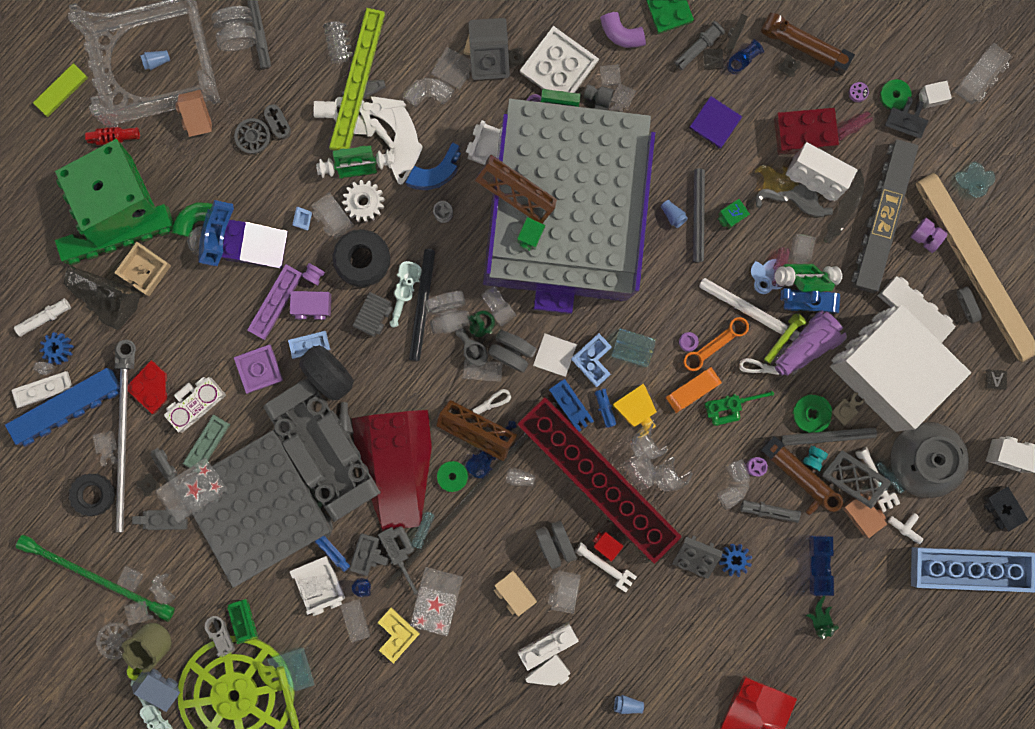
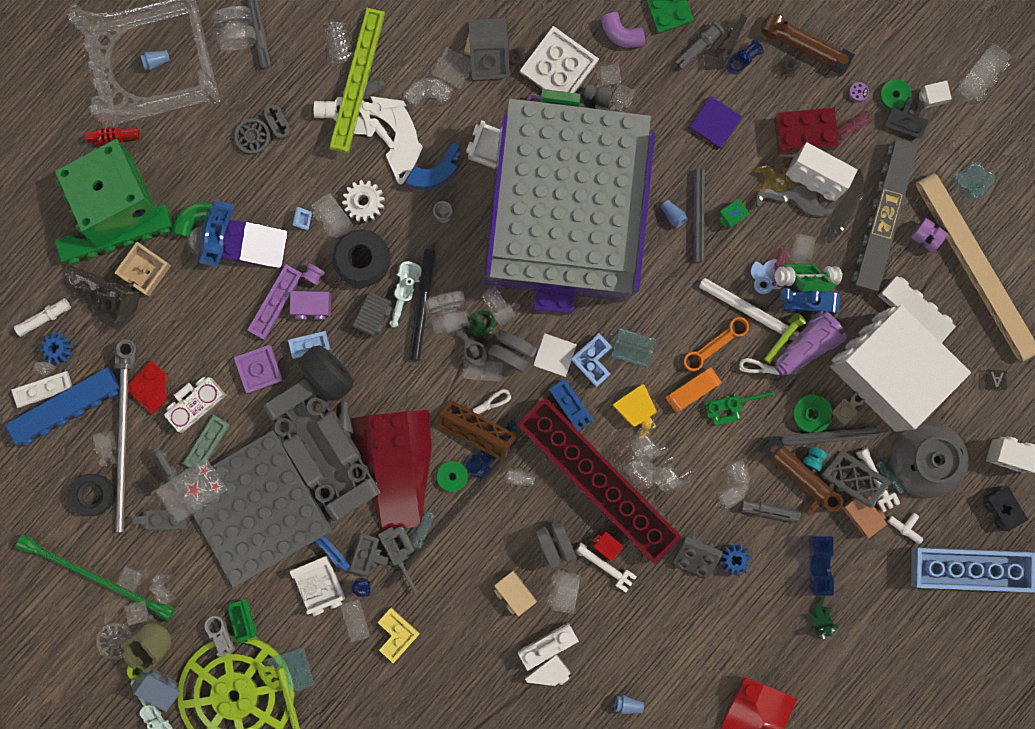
(60, 90): lime tile -> none
(194, 113): nougat brick -> none
(354, 162): green plate -> none
(436, 601): clear slope -> none
(521, 185): reddish brown fence -> none
(530, 234): green brick -> none
(605, 408): blue axle -> none
(688, 342): medium lavender tile -> none
(759, 465): medium lavender wheel -> none
(969, 305): dark grey beam -> none

